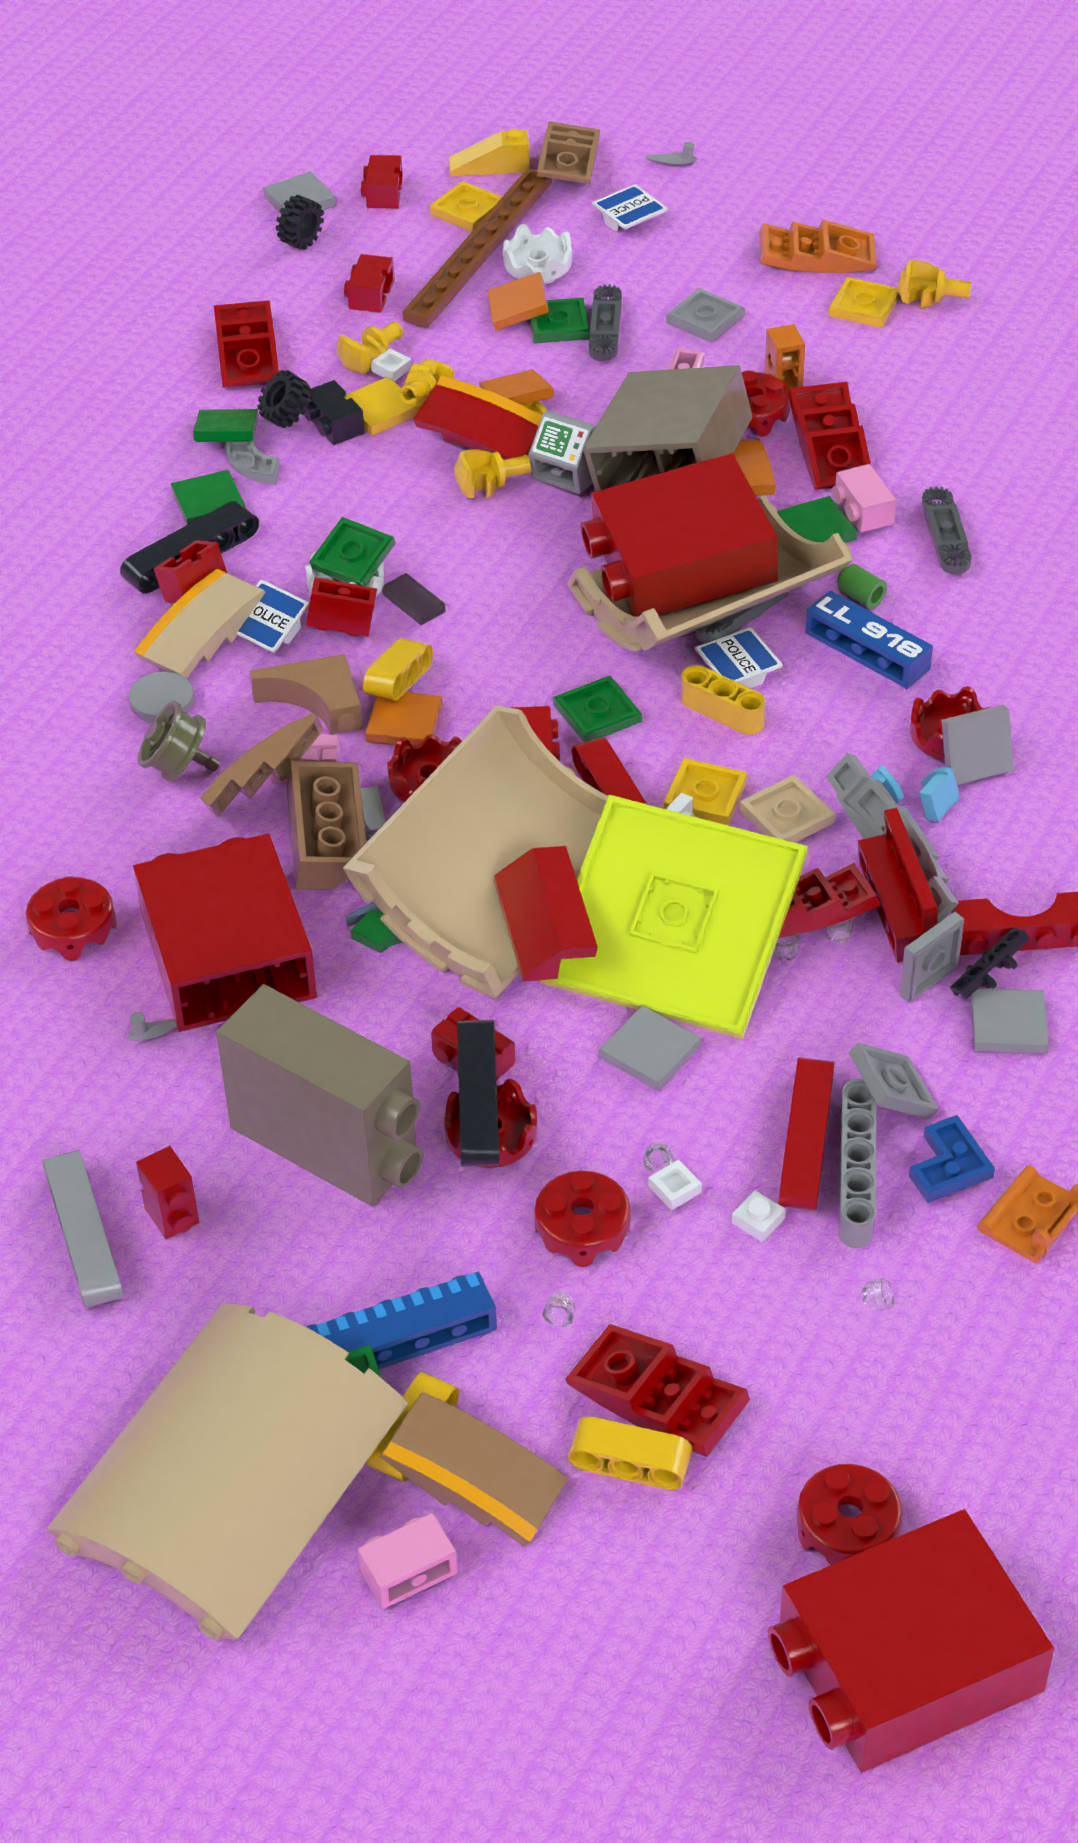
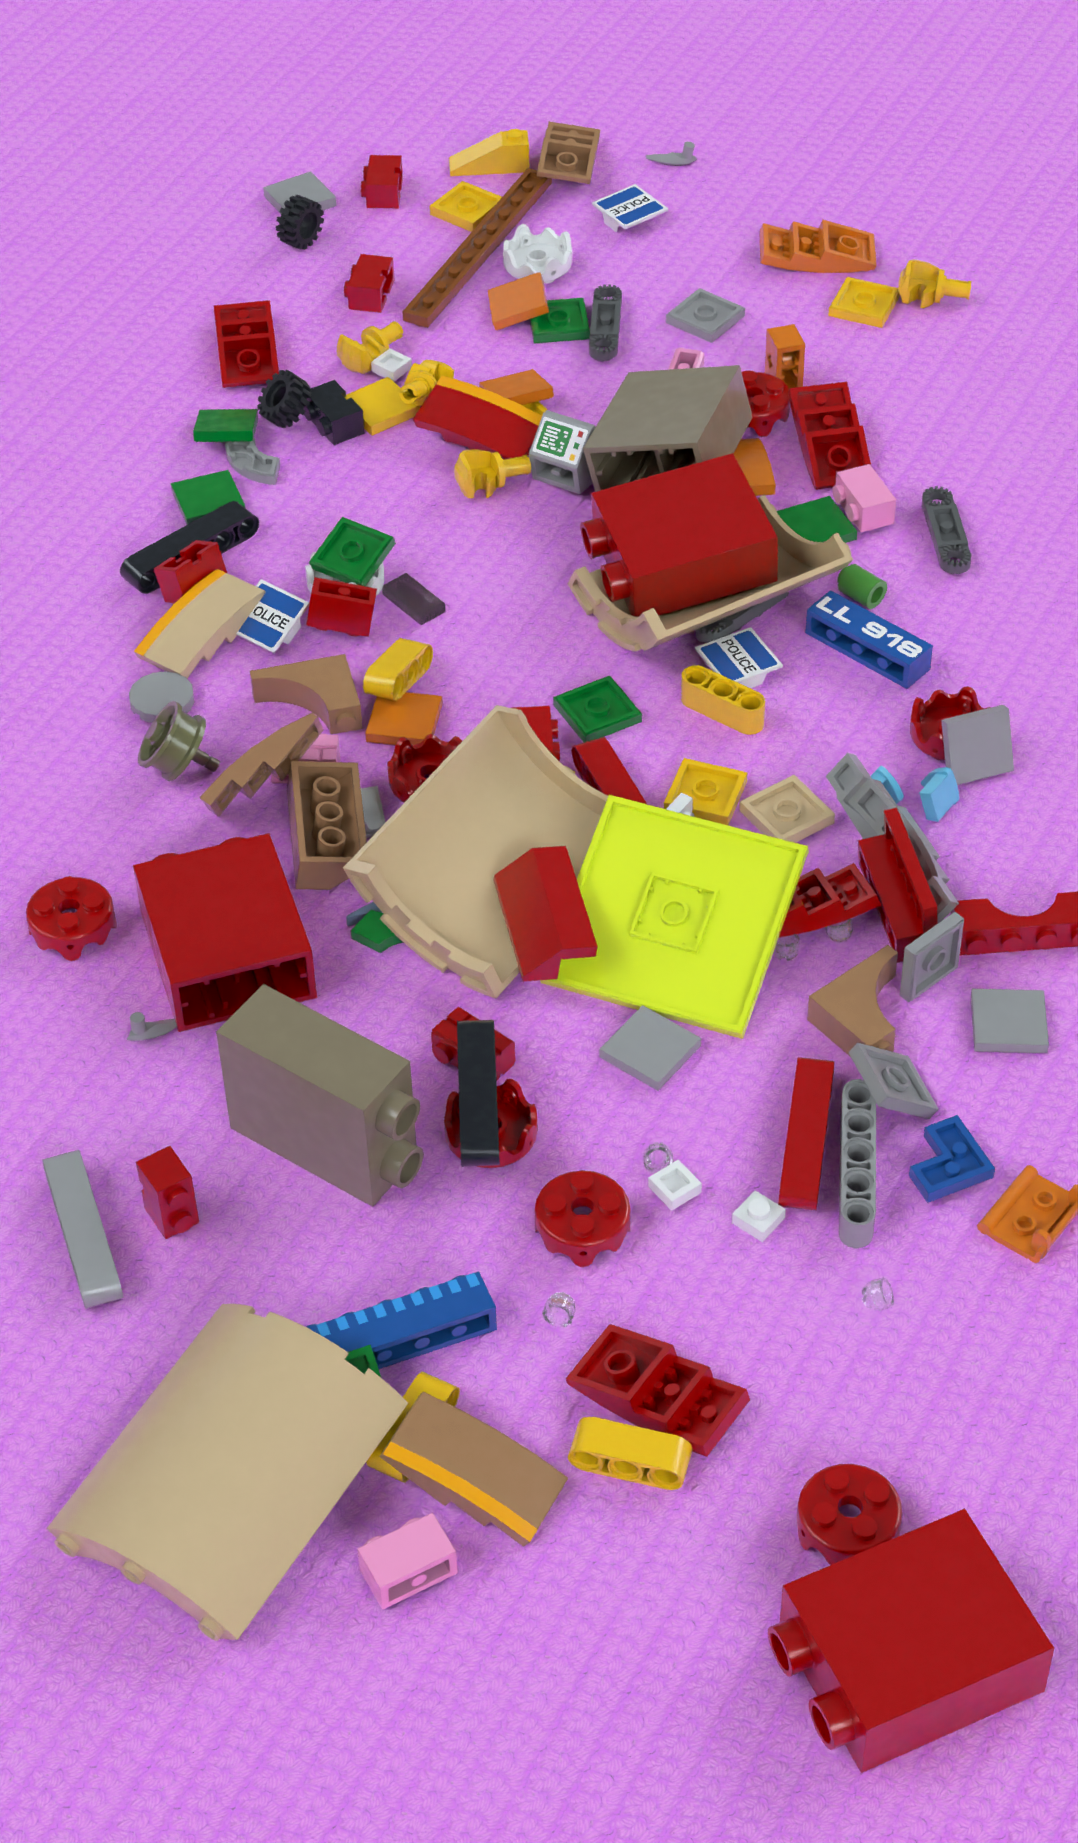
(848, 1005): none -> medium nougat arch
(998, 956): black piece -> none

